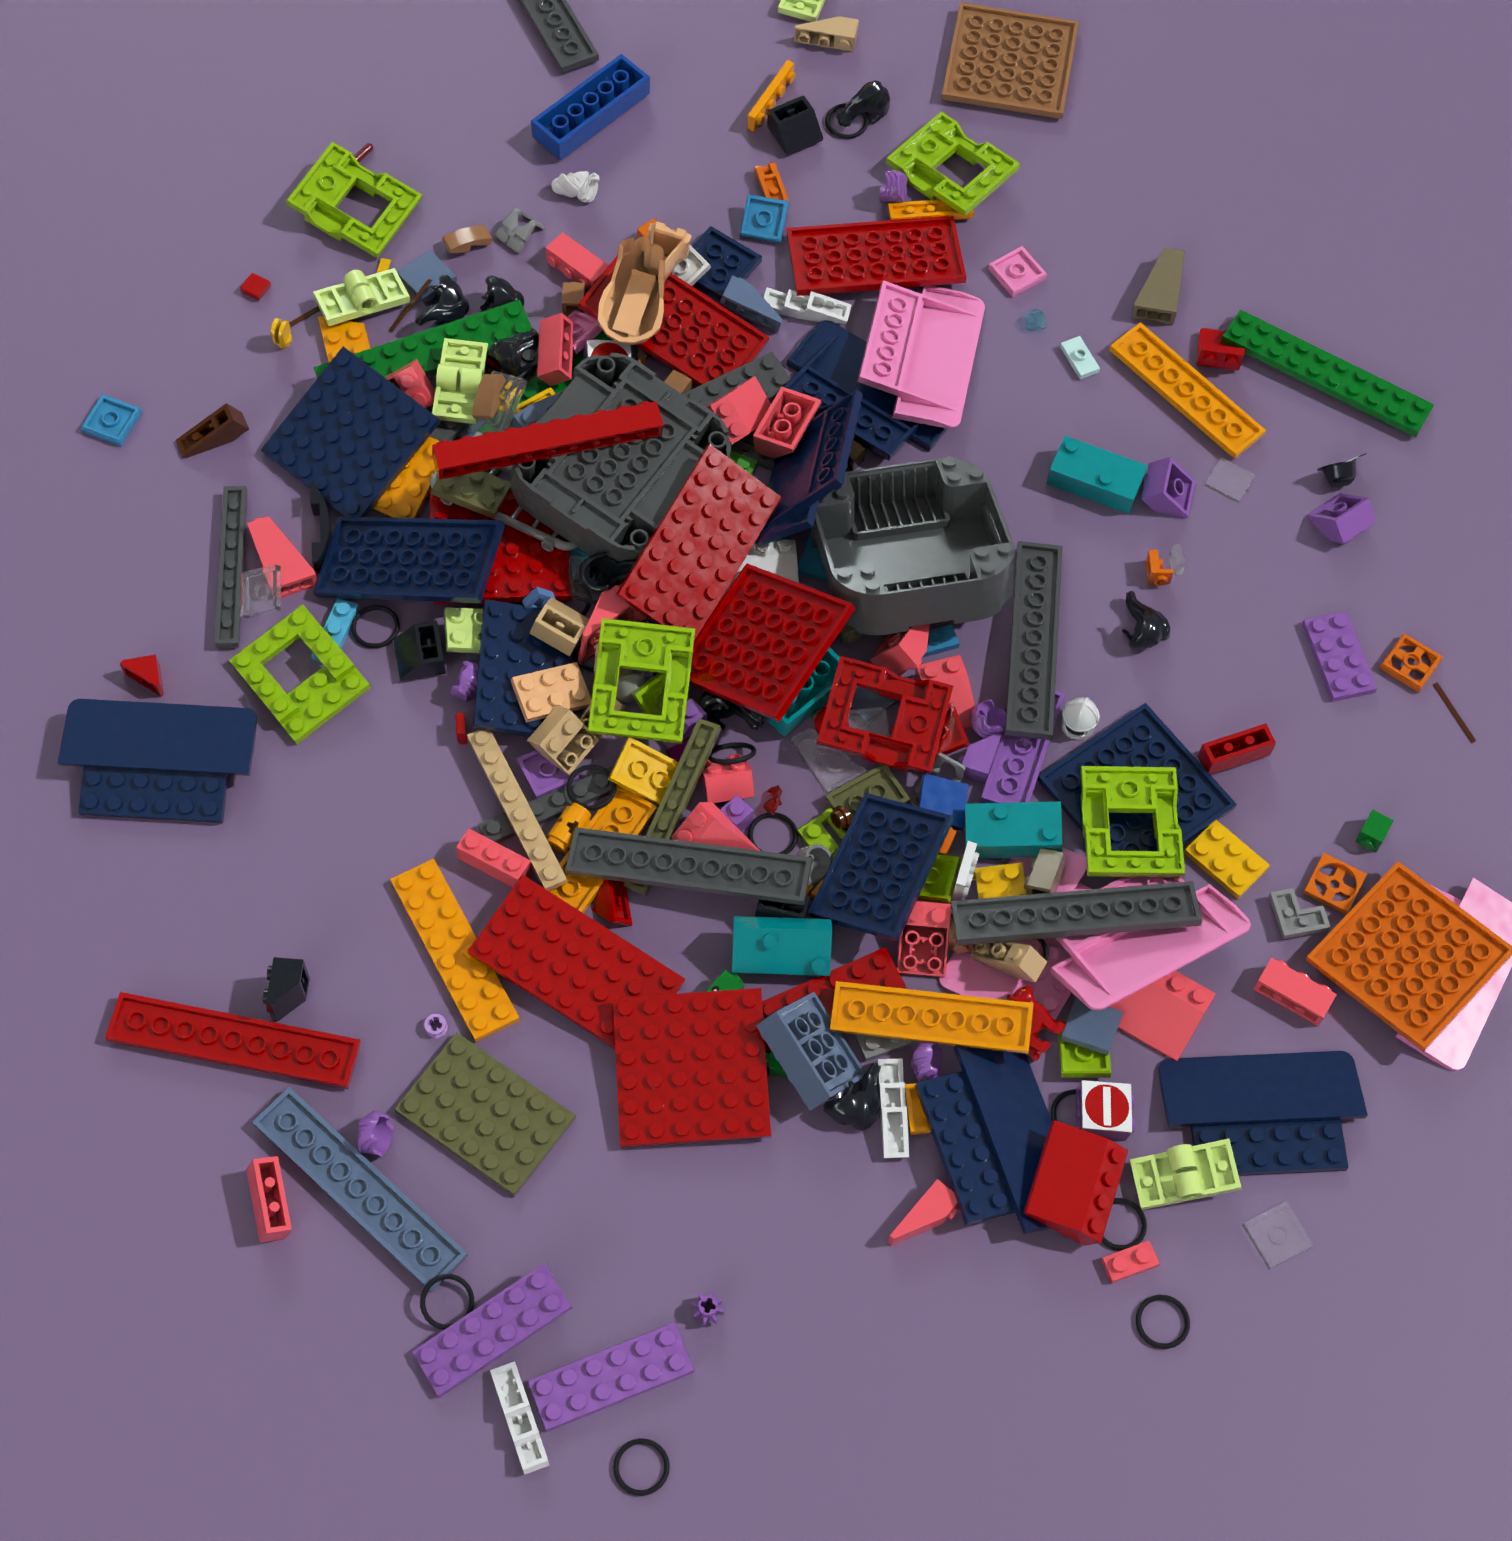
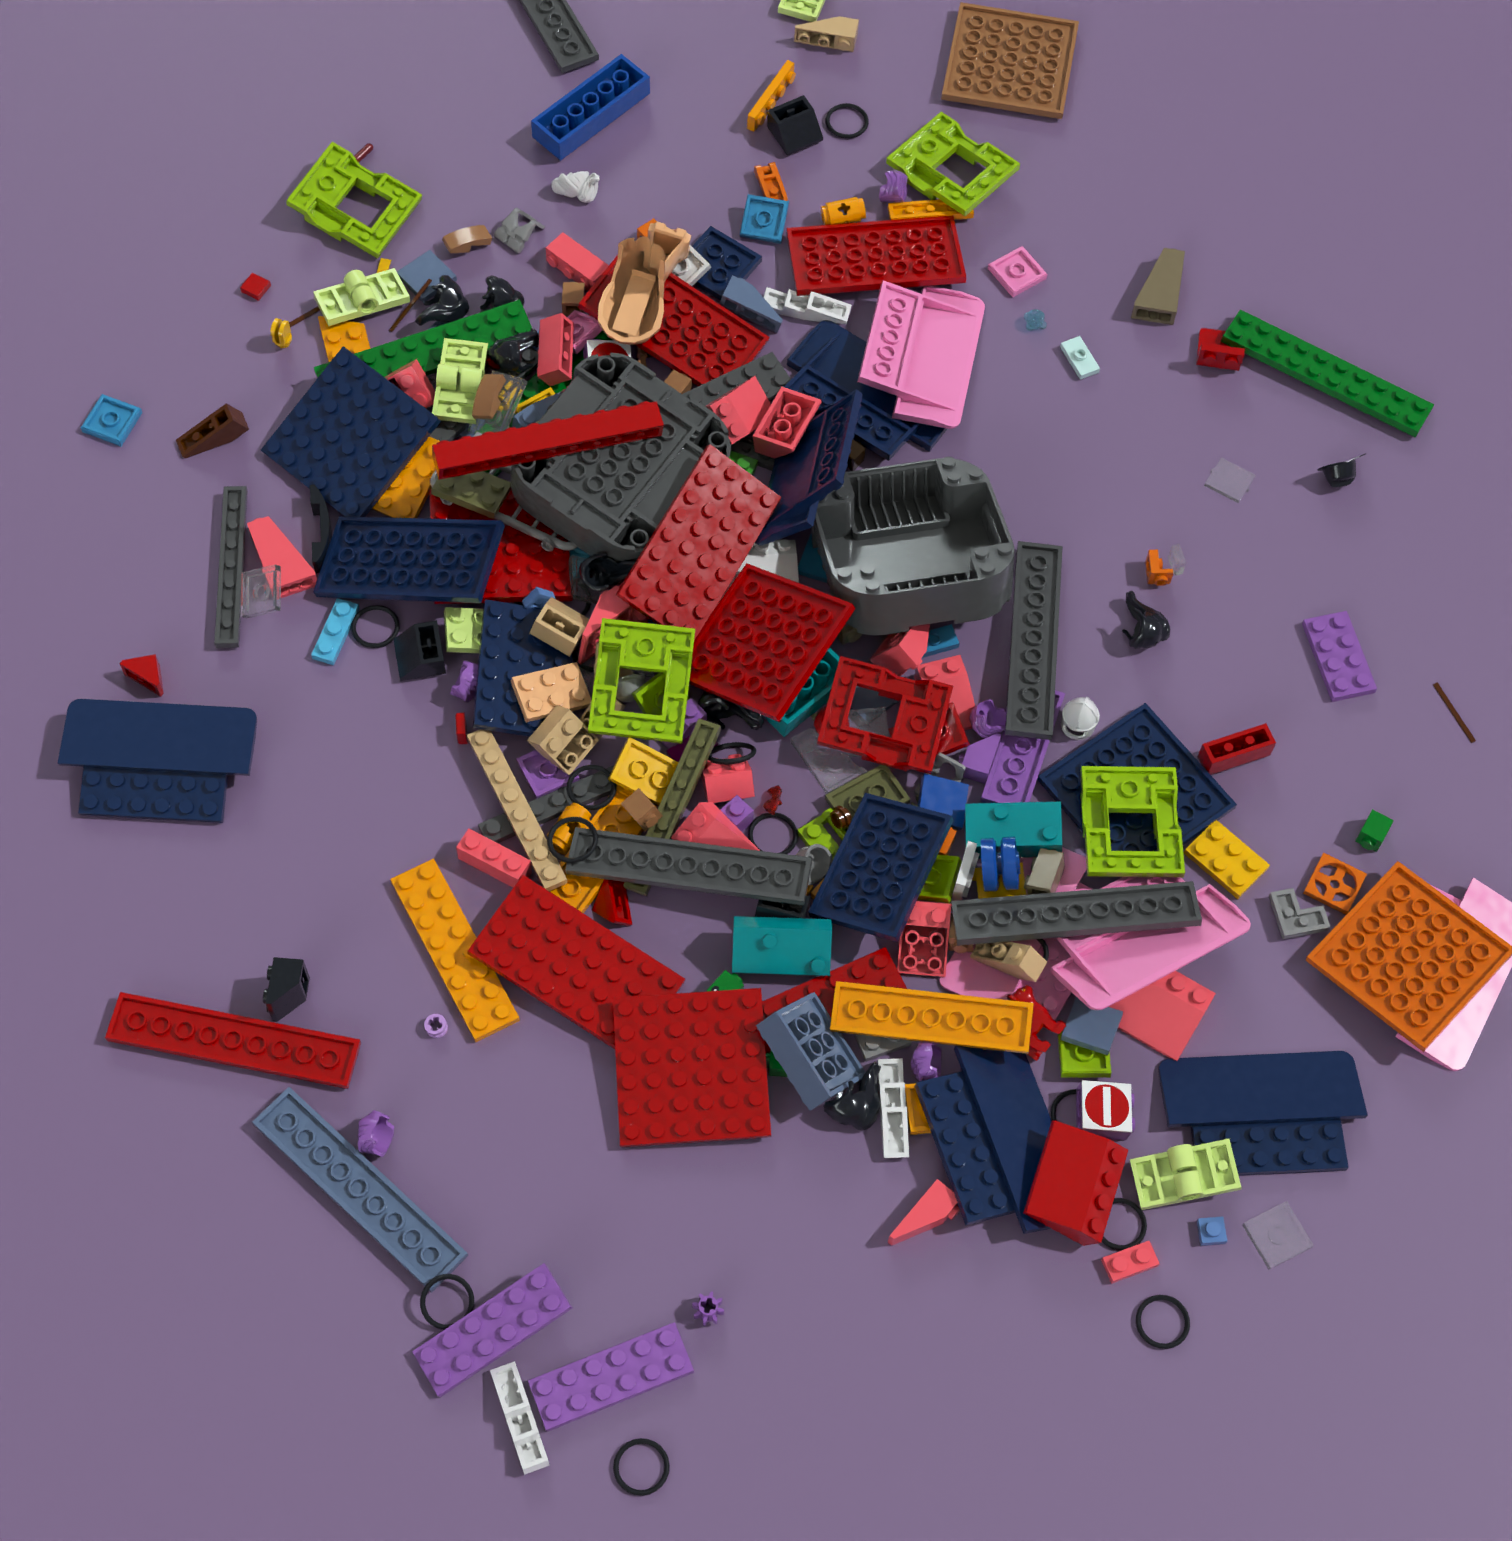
(268, 1199): coral brick -> none
(318, 696): lime piece -> none
(485, 1114): olive plate -> none
(580, 858): none -> black tyre
(642, 809): none -> medium nougat brick
(852, 206): none -> light orange piece
(871, 99): black piece -> none
(1000, 864): none -> blue wheel
(1096, 474): teal brick -> none
(1168, 488): medium lavender slope -> none
(1187, 390): light orange plate -> none
(1211, 1231): none -> medium blue plate
(1295, 991): coral brick -> none
(1343, 517): medium lavender slope -> none
(1402, 675): orange piece -> none

